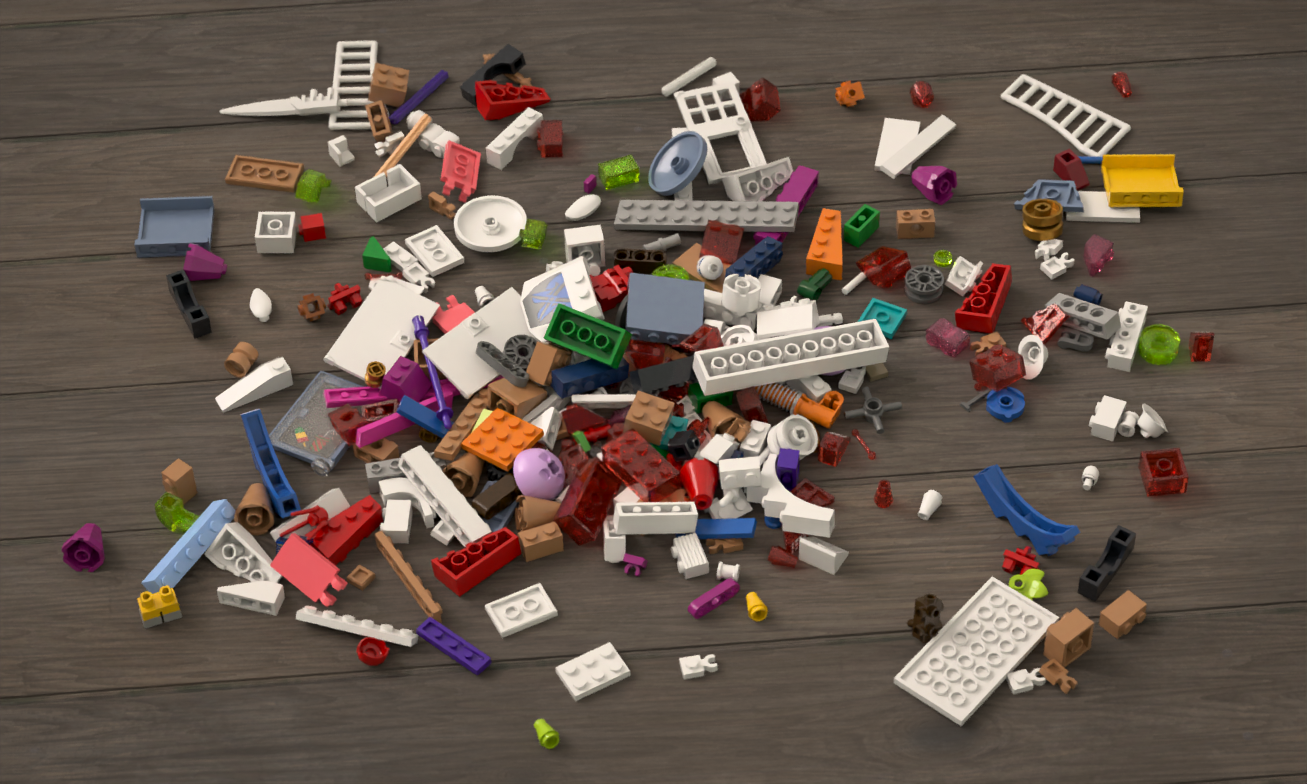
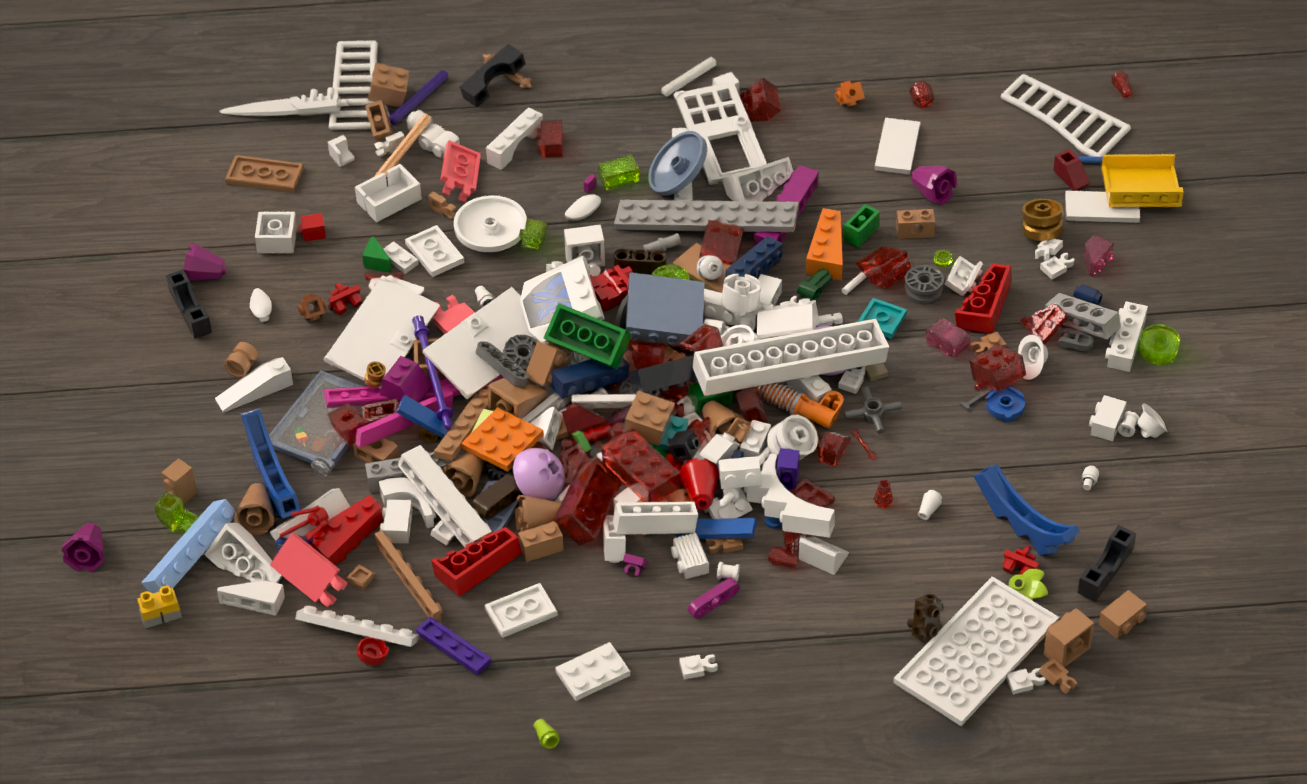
(172, 224): sand blue panel -> none
(311, 184): clear neon green brick -> none
(418, 275): white plate -> none
(500, 101): red wedge -> none
(756, 608): yellow cone -> none
(917, 146): white tile -> none
(1058, 190): sand blue wing -> none
(1163, 472): clear red brick -> none
(1201, 346): clear red slope -> none

